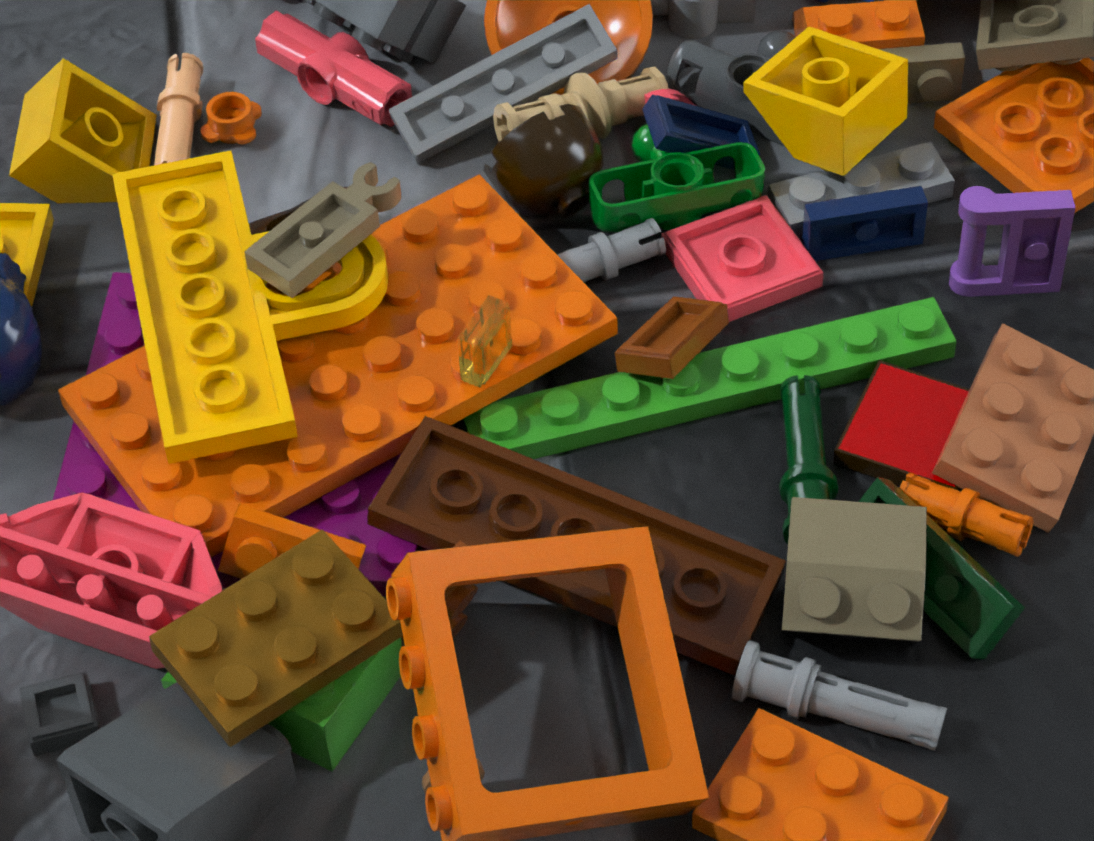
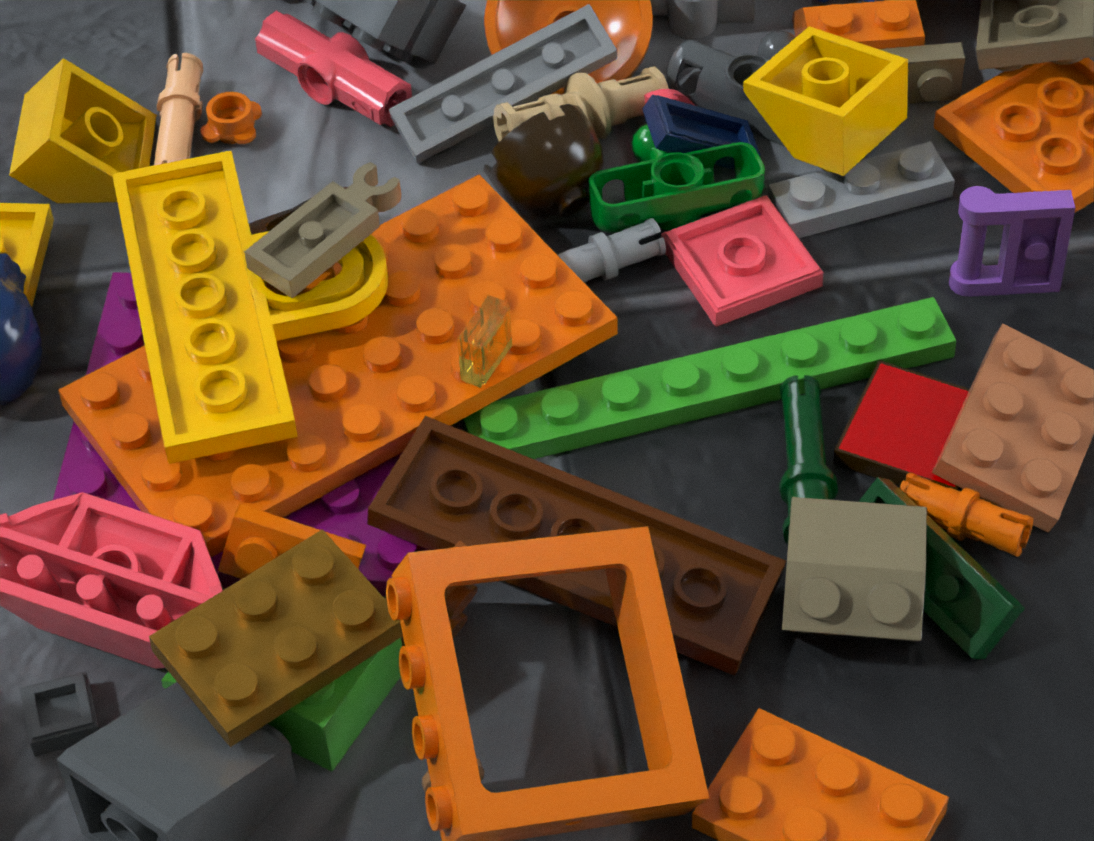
(672, 337): dark orange tile -> none
(806, 689): light grey pin -> none
(865, 223): dark blue plate -> none

